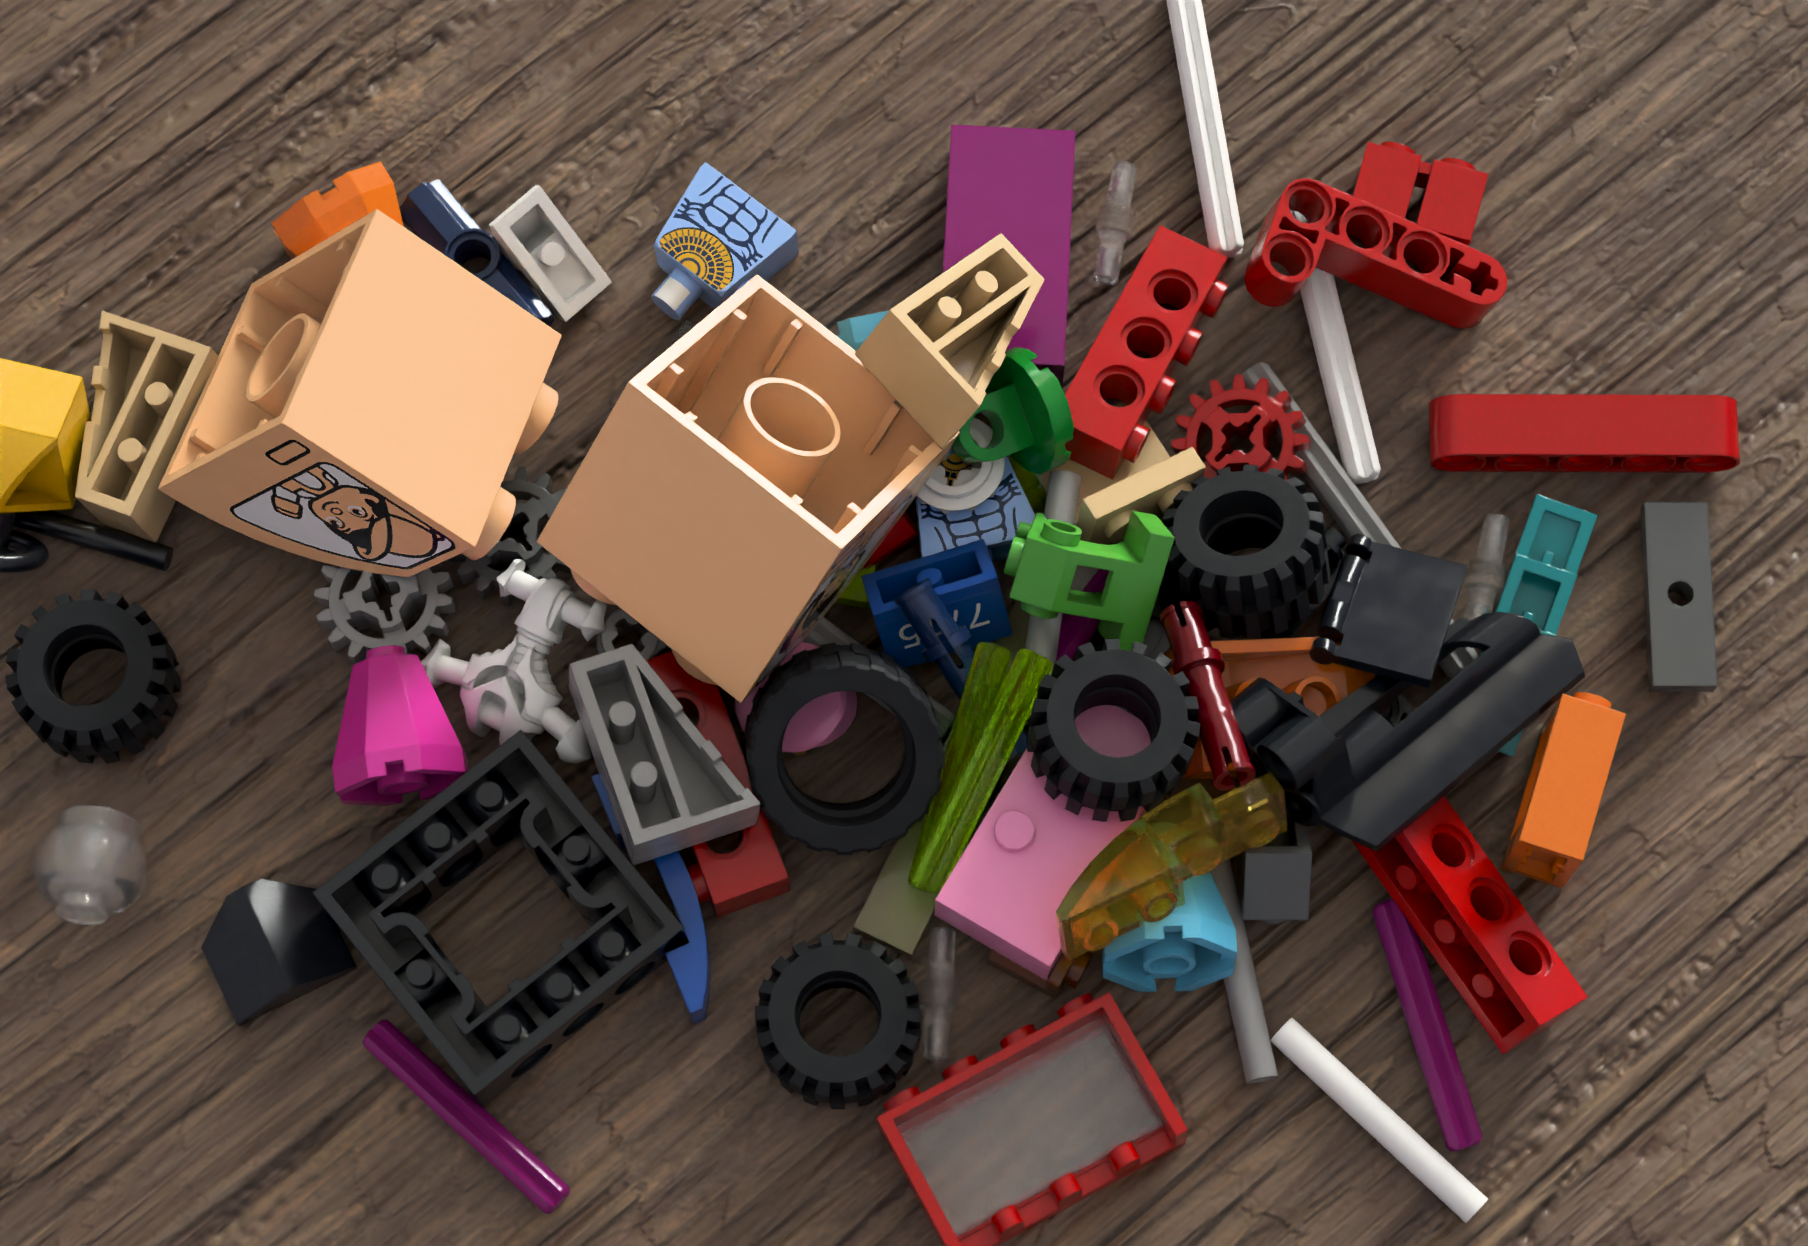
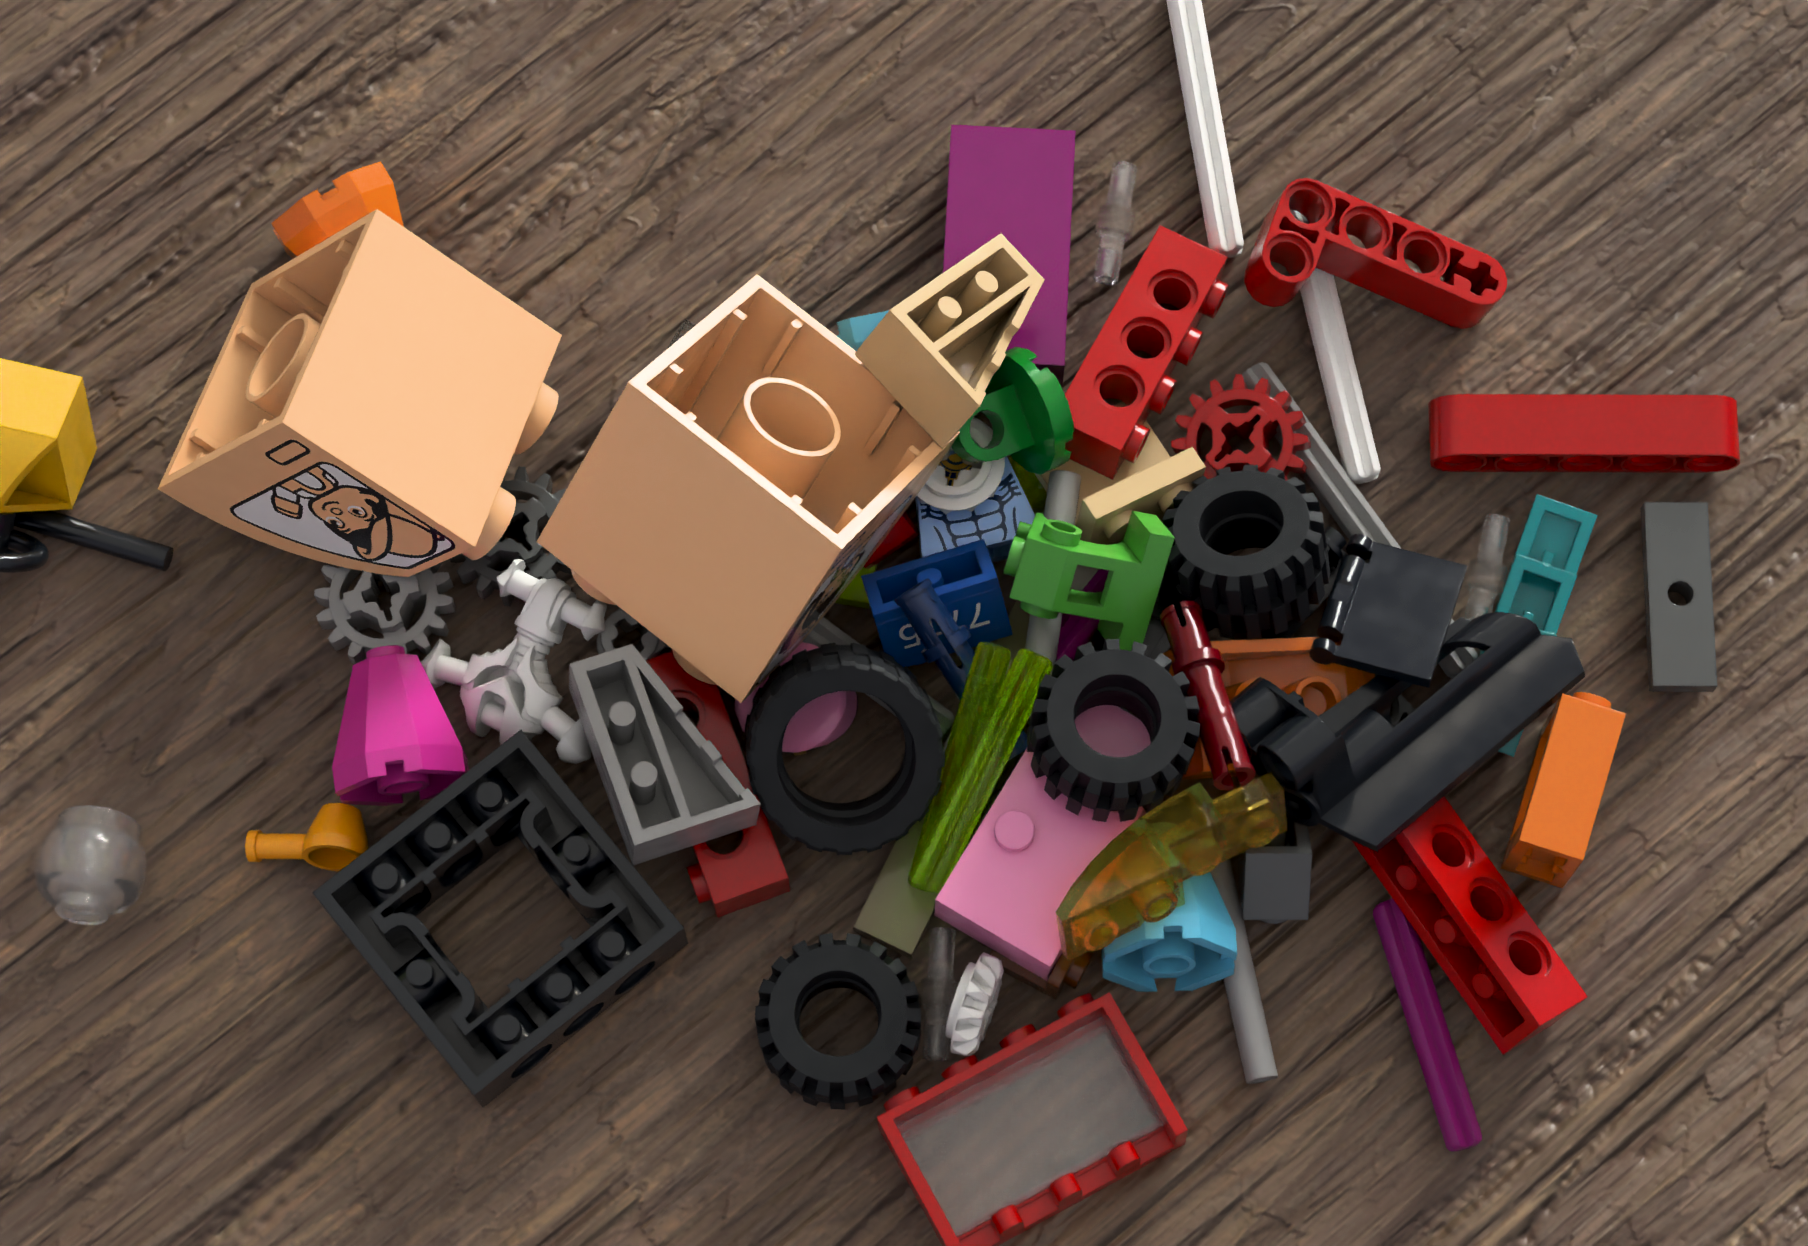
(62, 638): black tyre -> none
(139, 412): tan wedge -> none
(273, 947): black slope -> none
(330, 843): none -> light orange bar
(445, 225): dark blue piece -> none
(466, 1116): magenta axle -> none
(549, 253): white slope -> none
(691, 961): blue slope -> none
(718, 244): light blue torso -> none
(974, 1004): none -> white gear
(1379, 1120): white piece -> none
(1450, 186): red piece -> none

